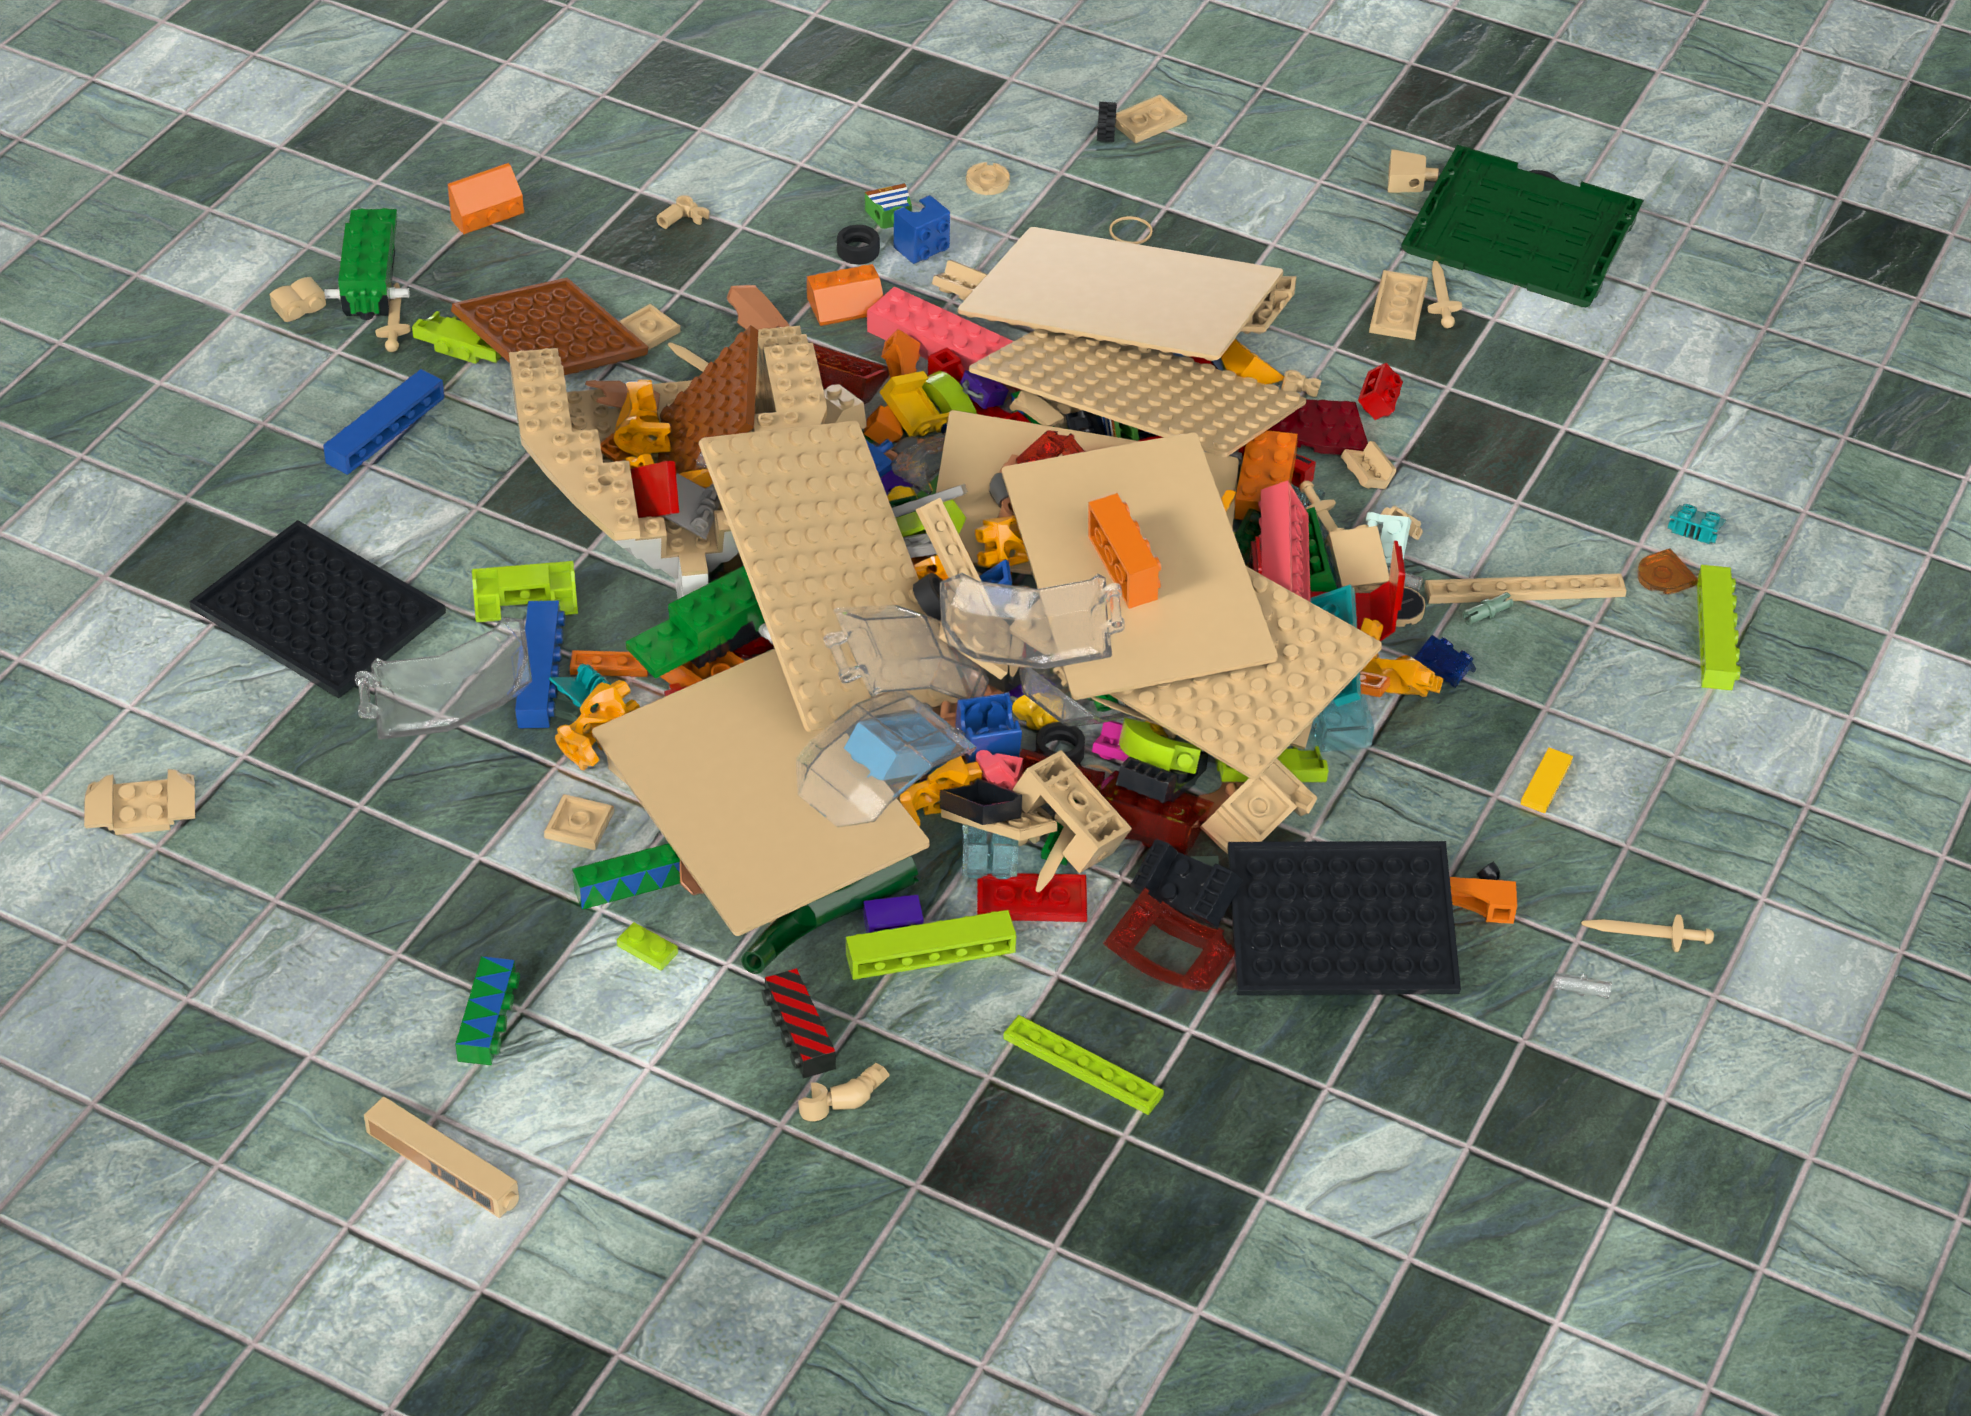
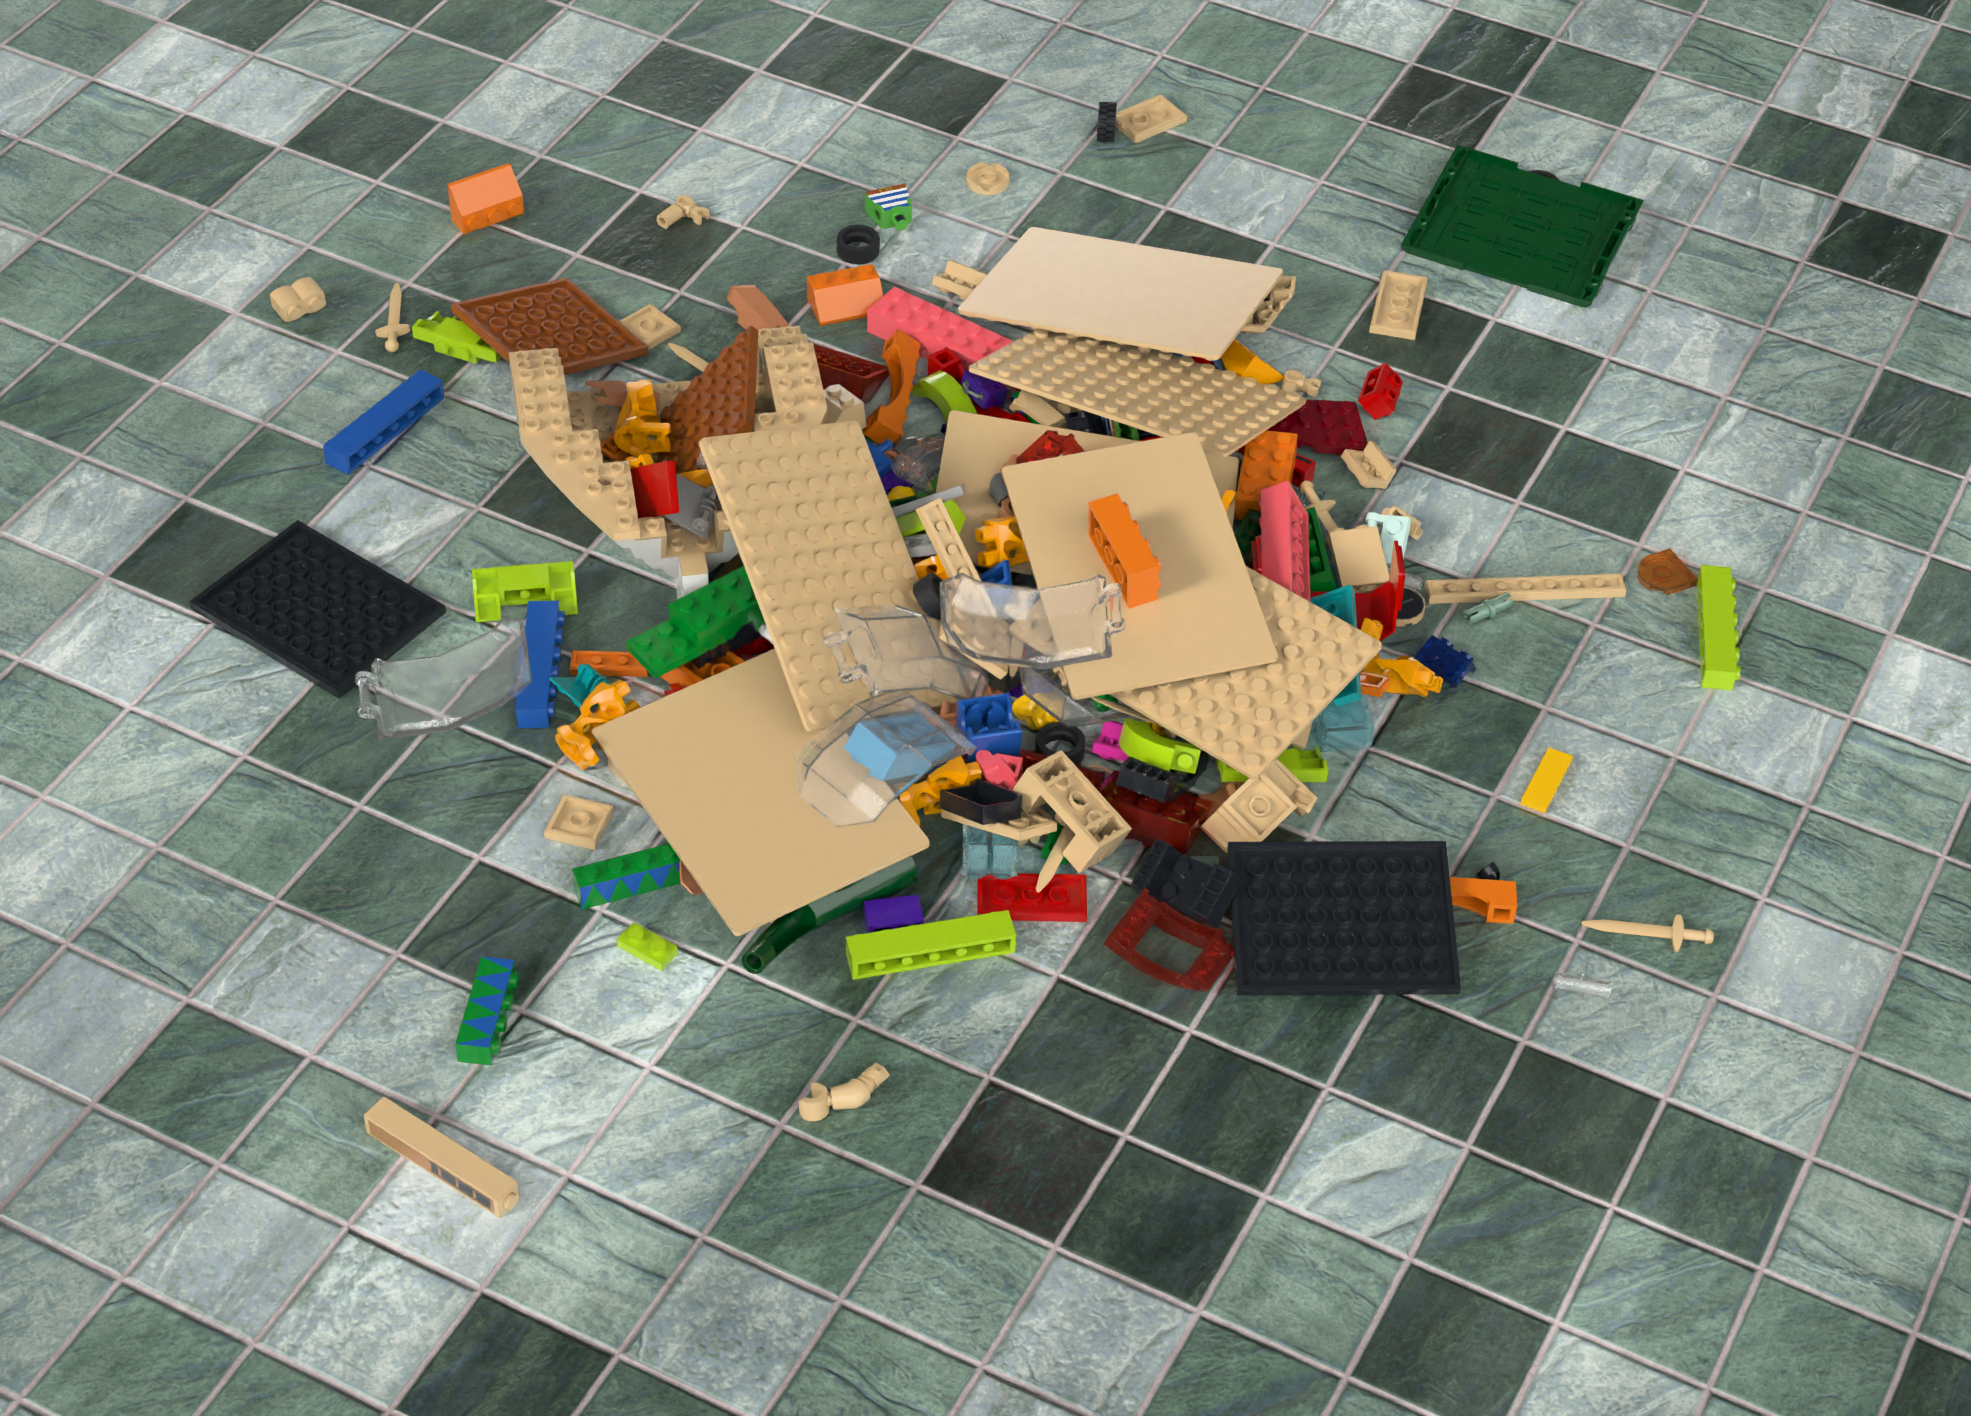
(140, 805): tan piece -> none
(368, 264): green piece -> none
(799, 1023): pearl dark grey brick -> none
(912, 405): yellow panel -> none
(923, 232): blue piece -> none
(1083, 1064): lime tile -> none
(1131, 218): tan piece -> none
(1409, 172): tan torso -> none
(1443, 305): tan sword -> none
(1688, 514): teal hinge -> none

